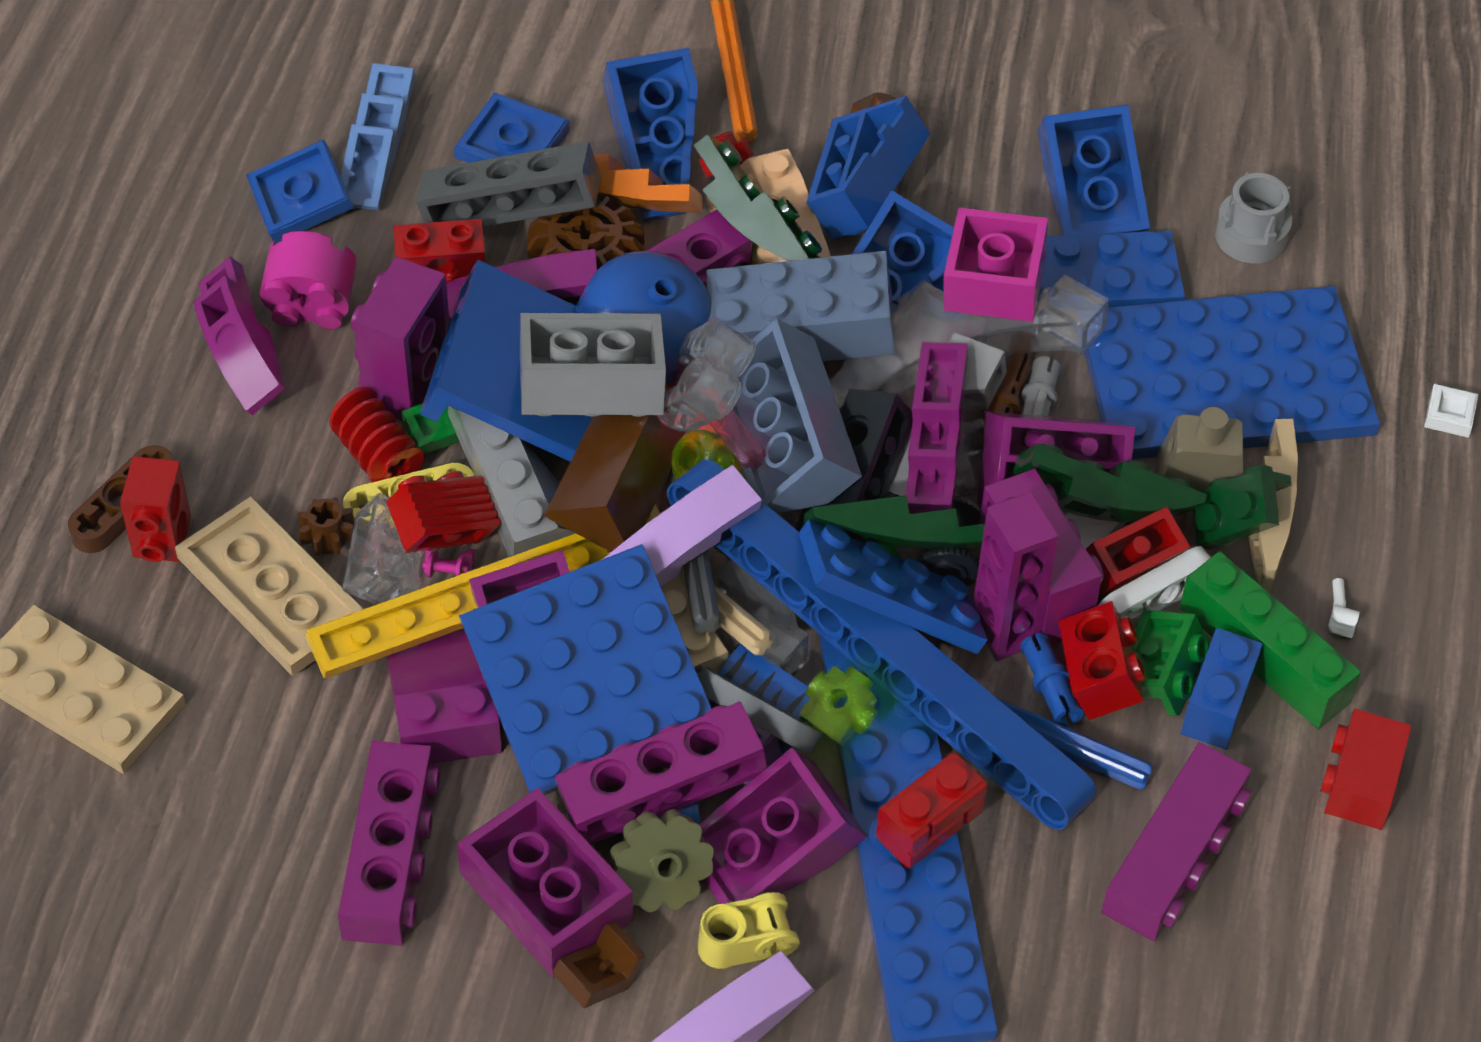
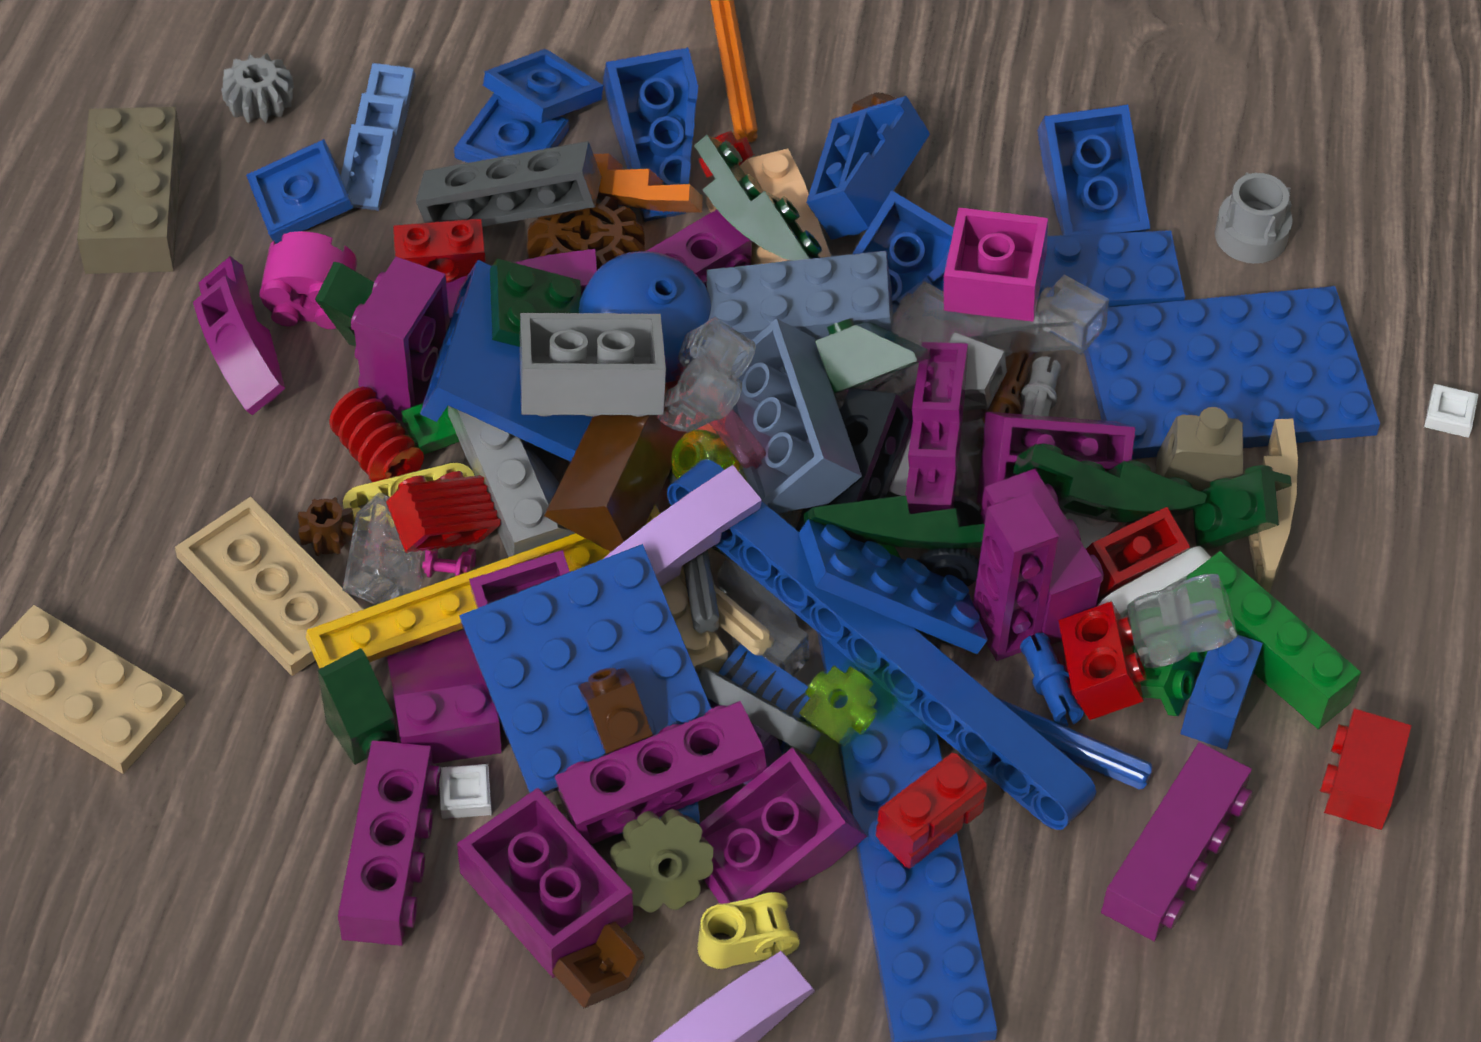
(112, 521): reddish brown beam -> none
(130, 190): none -> dark tan brick
(155, 508): red brick -> none
(257, 88): none -> light grey gear
(341, 295): none -> dark green slope
(355, 705): none -> dark green slope
(465, 791): none -> white tile
(527, 290): none -> dark green plate
(543, 85): none -> blue plate
(615, 708): none -> reddish brown bracket
(864, 353): none -> slope
(1181, 621): none -> clear brick
(1342, 619): white hand -> none

